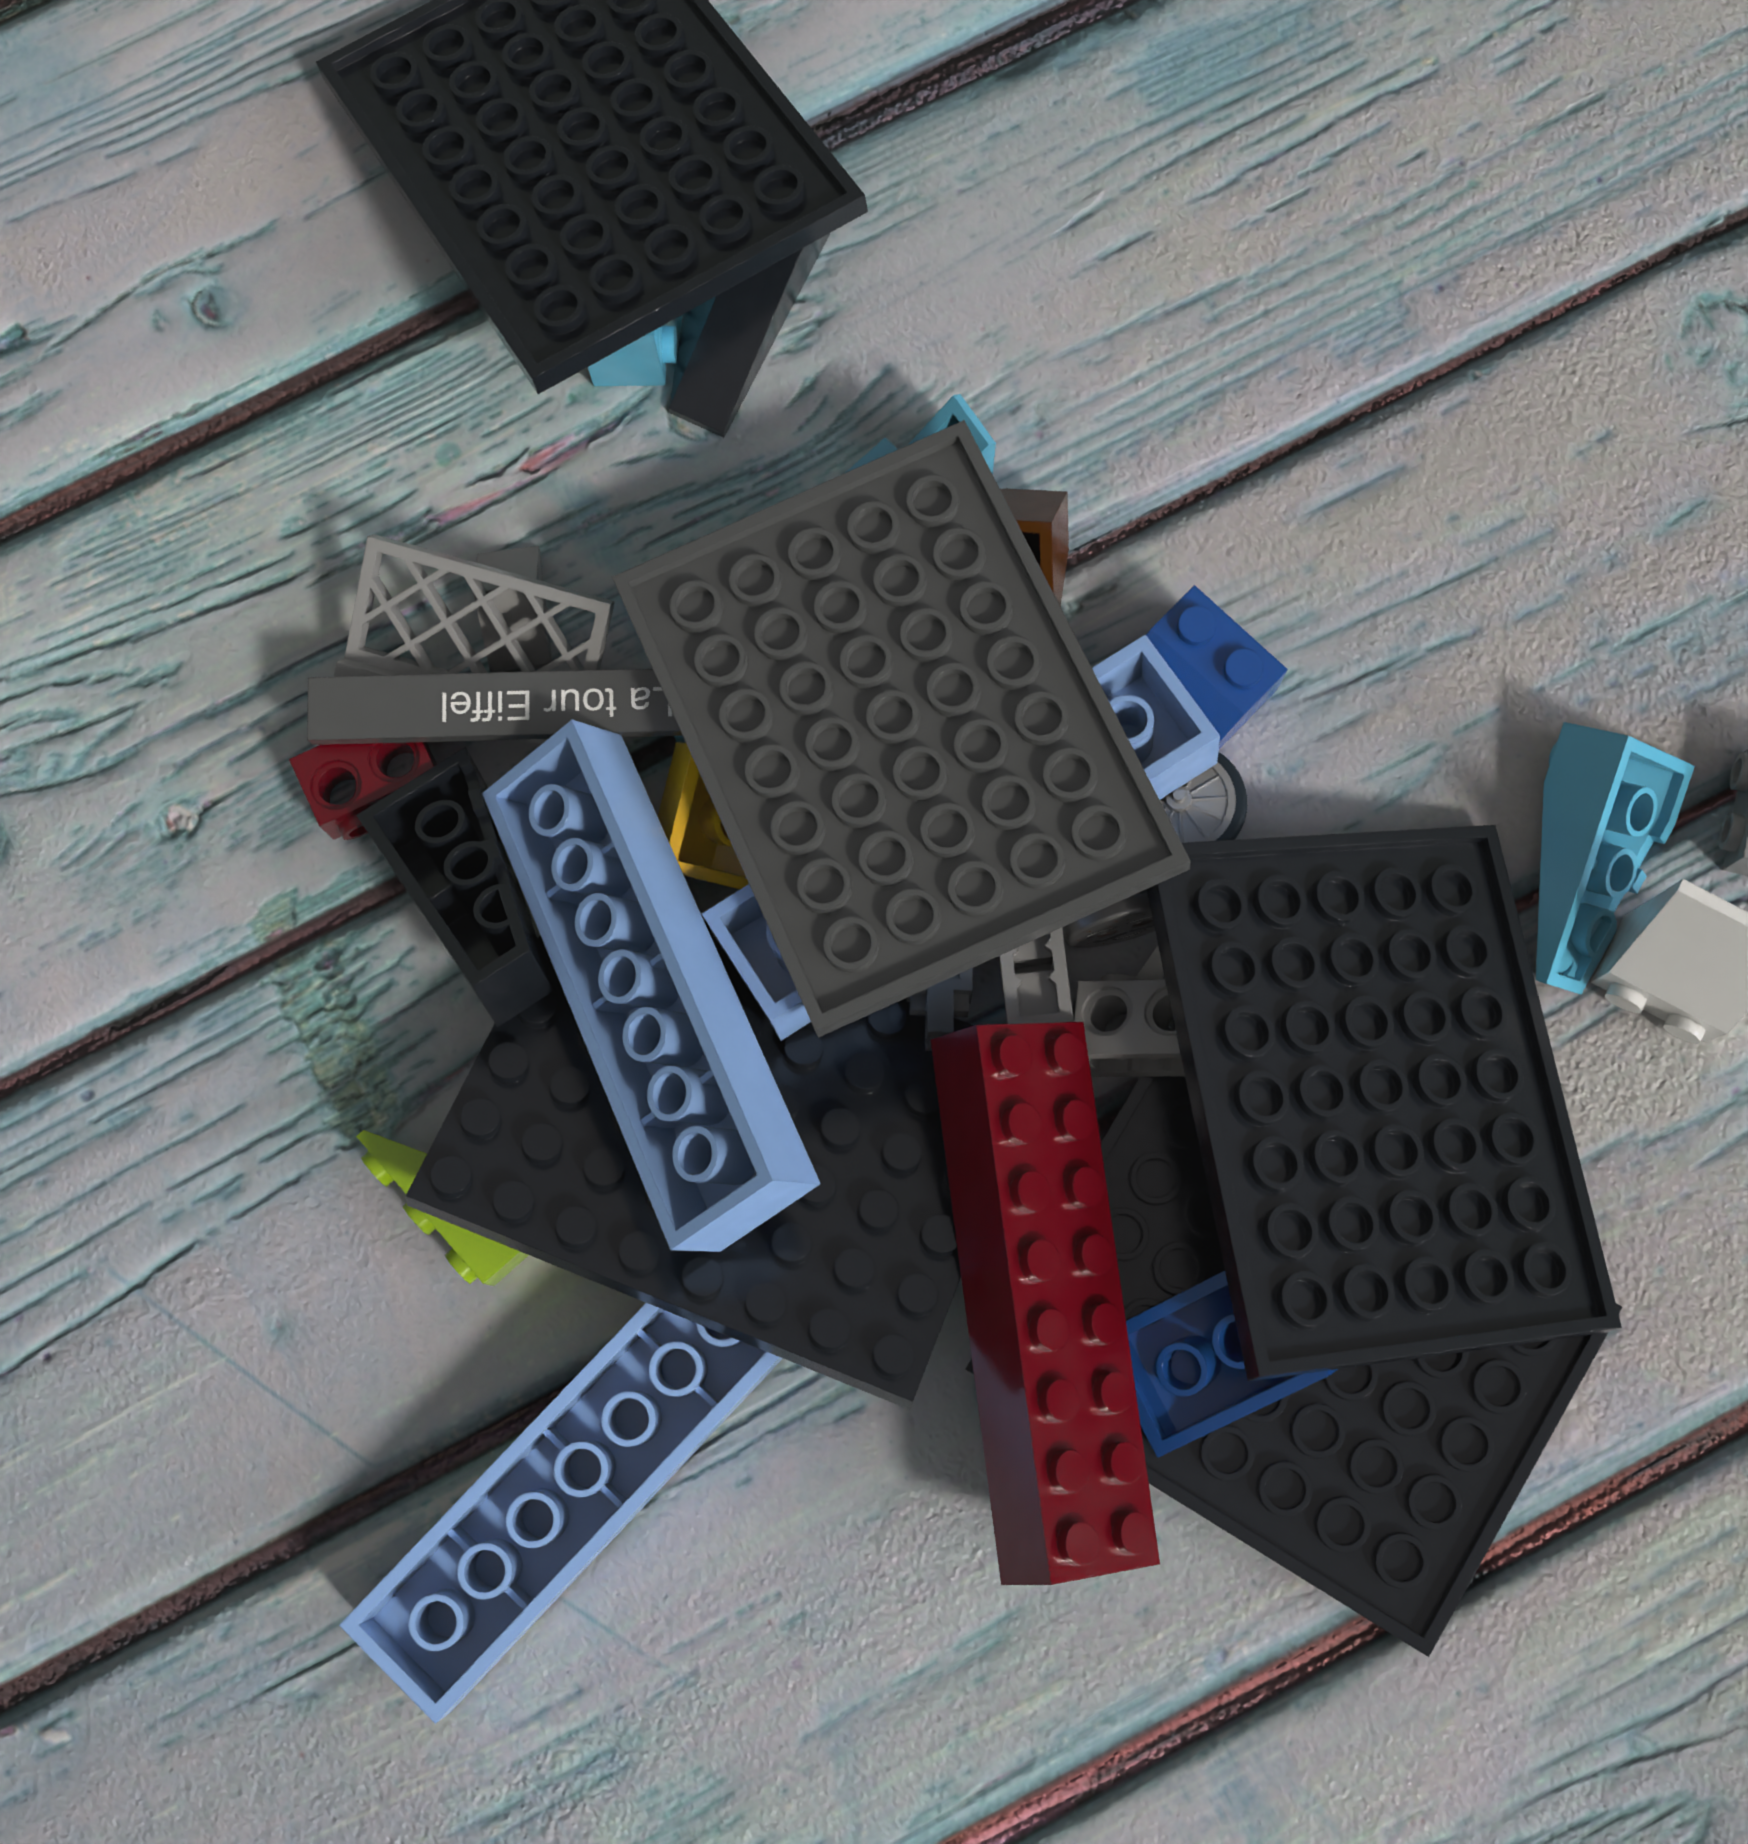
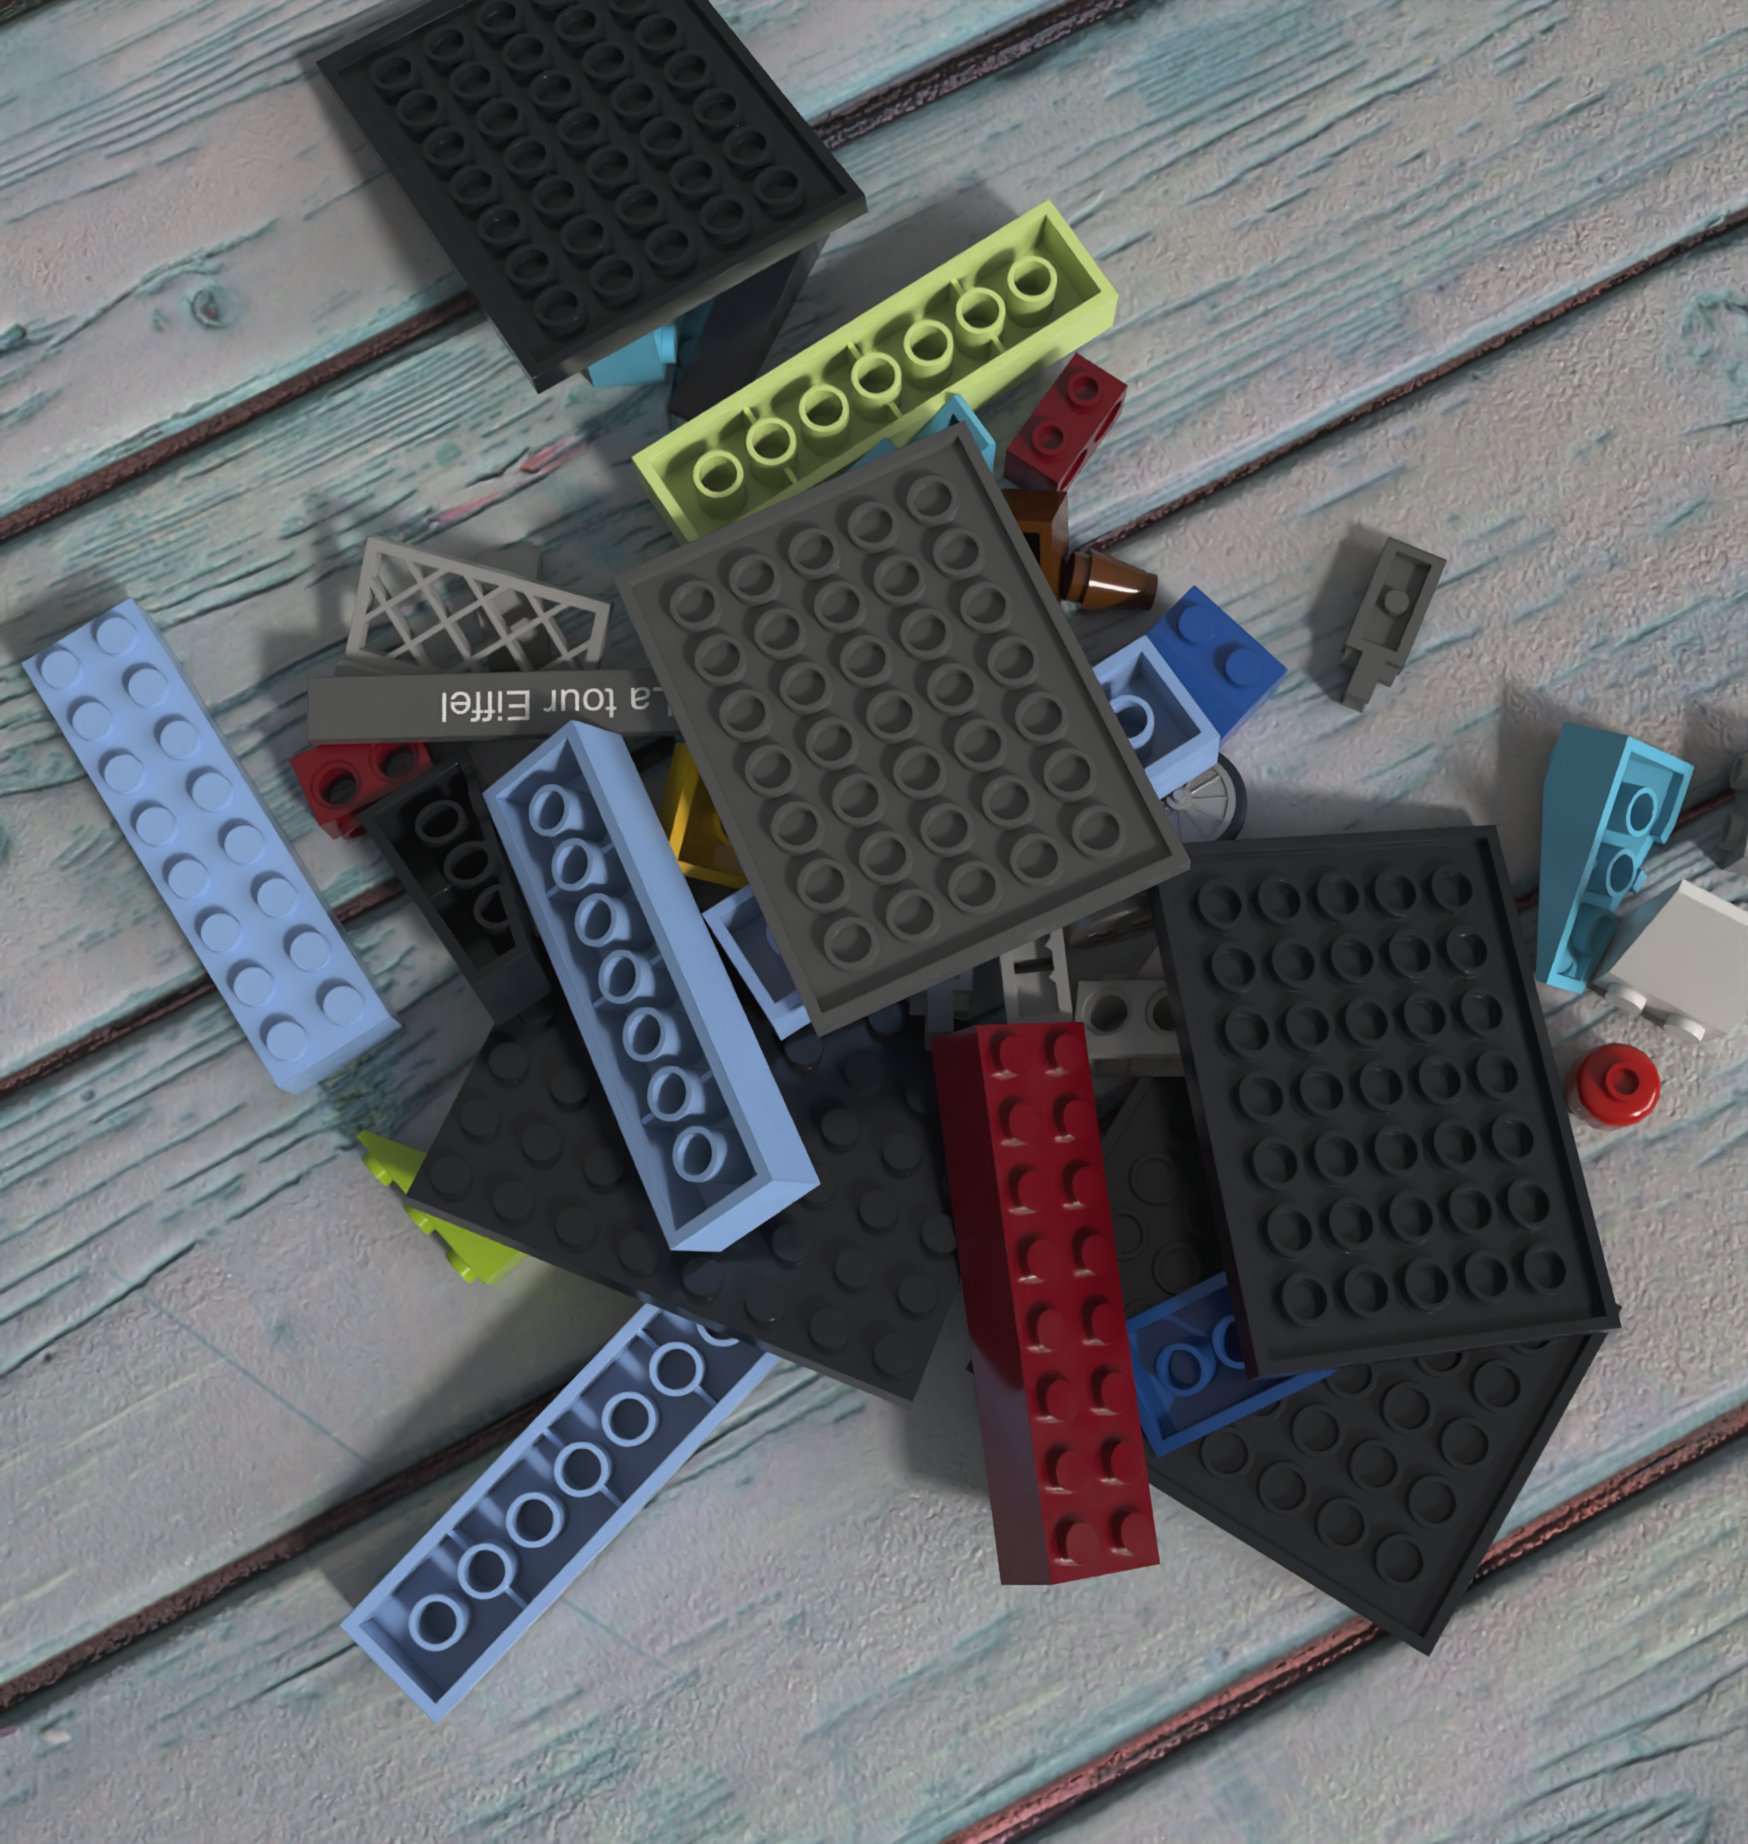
(213, 848): none -> light blue brick
(958, 330): none -> yellowish green brick
(1065, 427): none -> dark red brick
(1107, 583): none -> reddish brown cone
(1388, 619): none -> dark grey hinge
(1612, 1086): none -> red head

